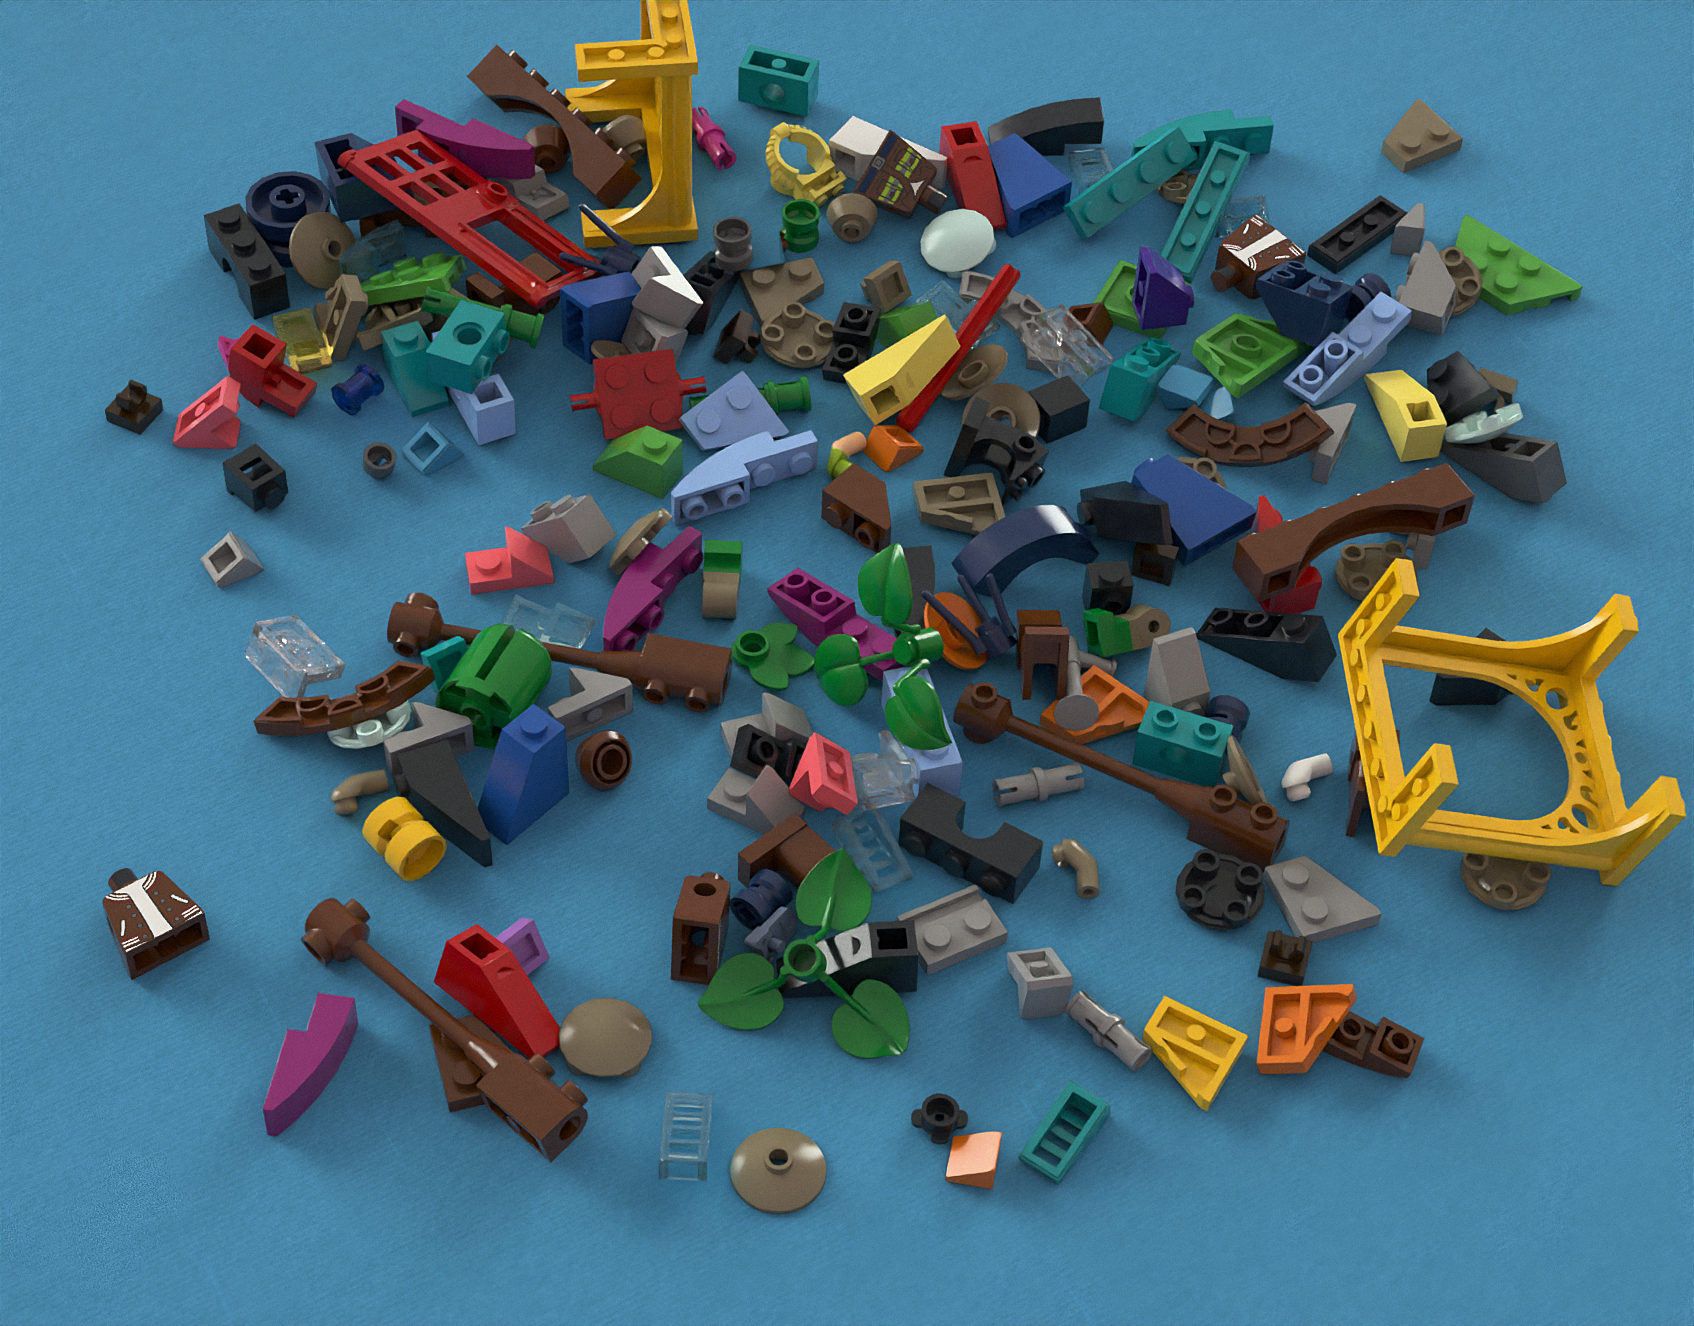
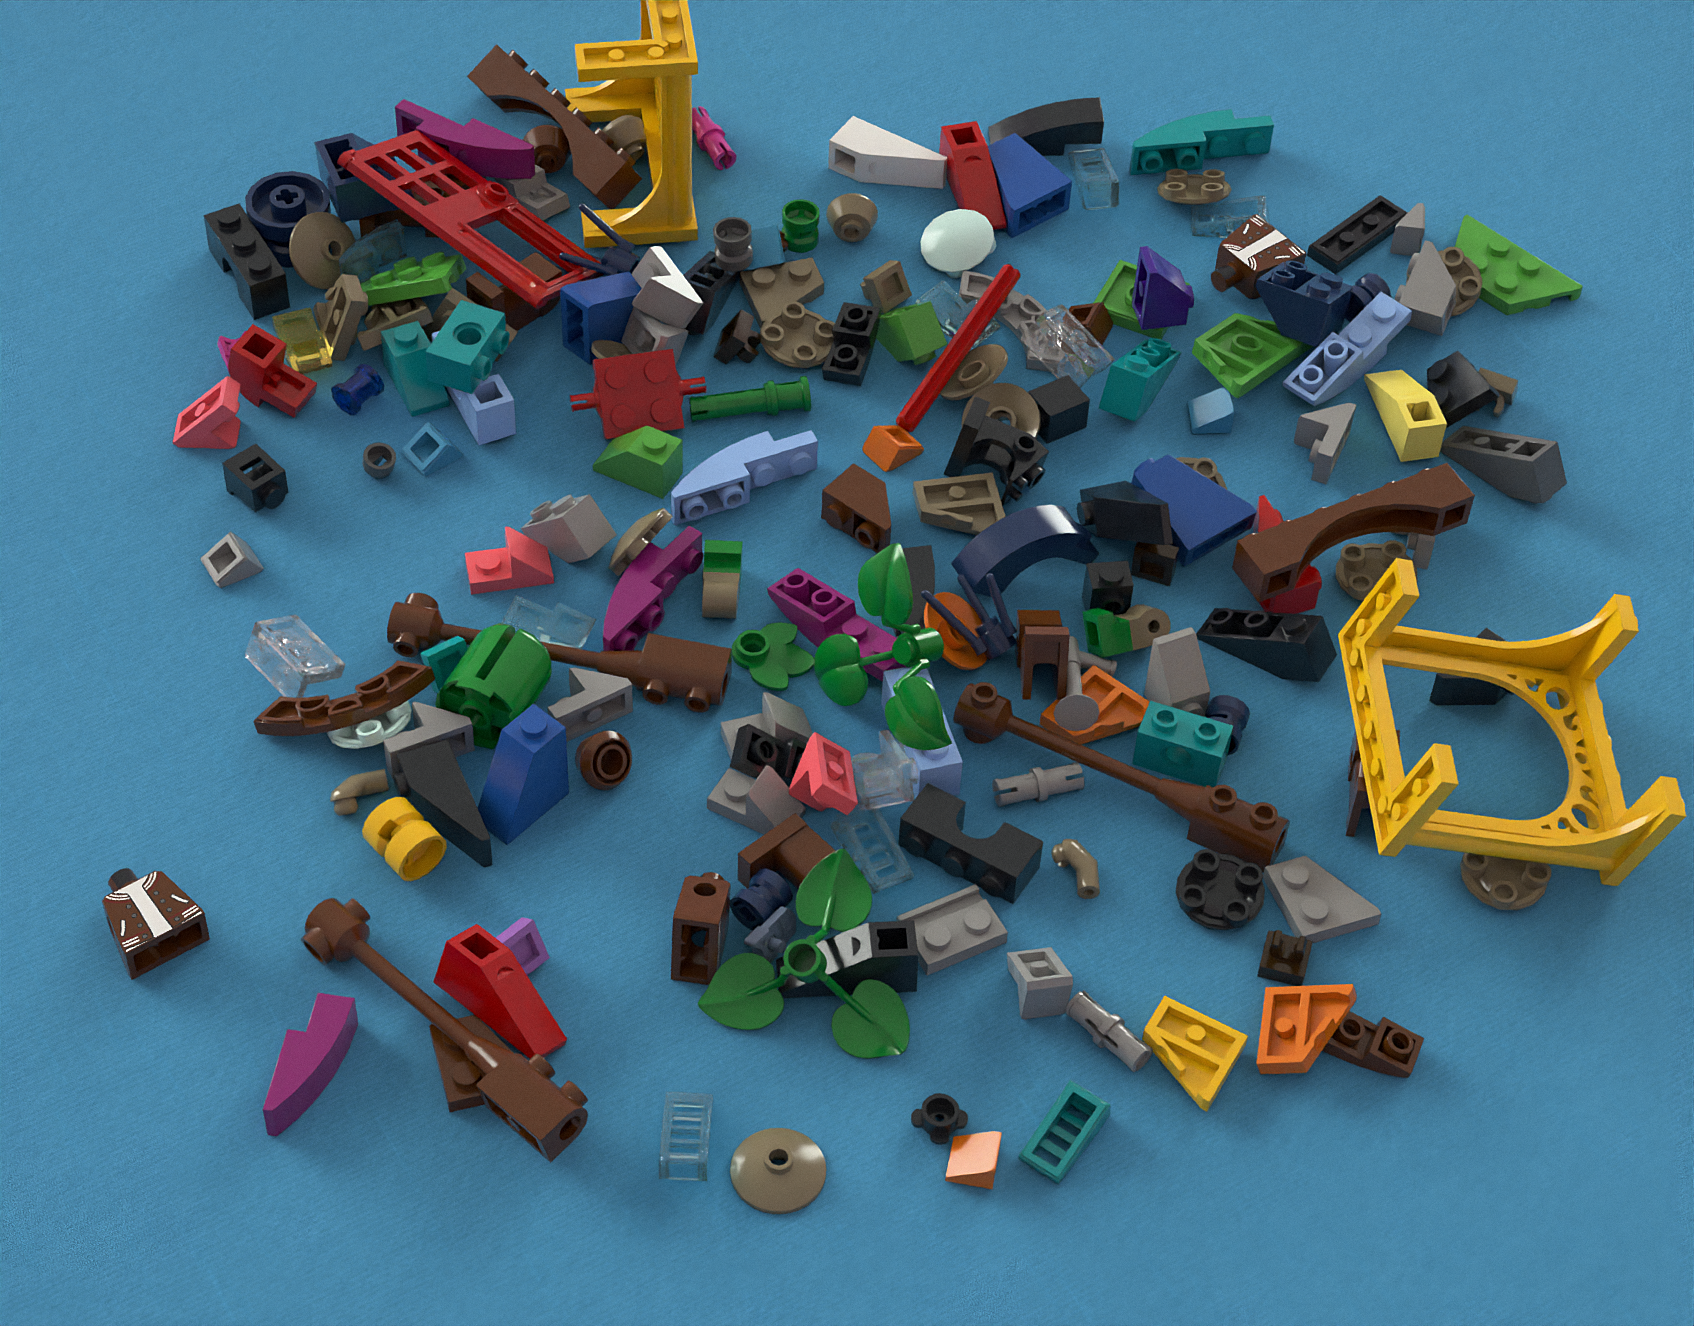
(134, 408): dark brown tile -> none
(518, 324): green pin -> none
(605, 1038): dark tan dish -> none
(731, 415): light blue wing -> none
(778, 80): teal brick -> none
(786, 180): light yellow piece -> none
(842, 450): arm -> none
(900, 179): torso -> none
(902, 371): light yellow slope -> none
(1129, 182): teal plate -> none
(1184, 387): dark azure slope -> none
(1205, 208): teal tile -> none
(1241, 774): dark tan dish -> none
(1249, 446): reddish brown tile -> none
(1301, 772): white arm -> none
(1420, 138): dark tan wing -> none
(1480, 428): light aqua dish -> none

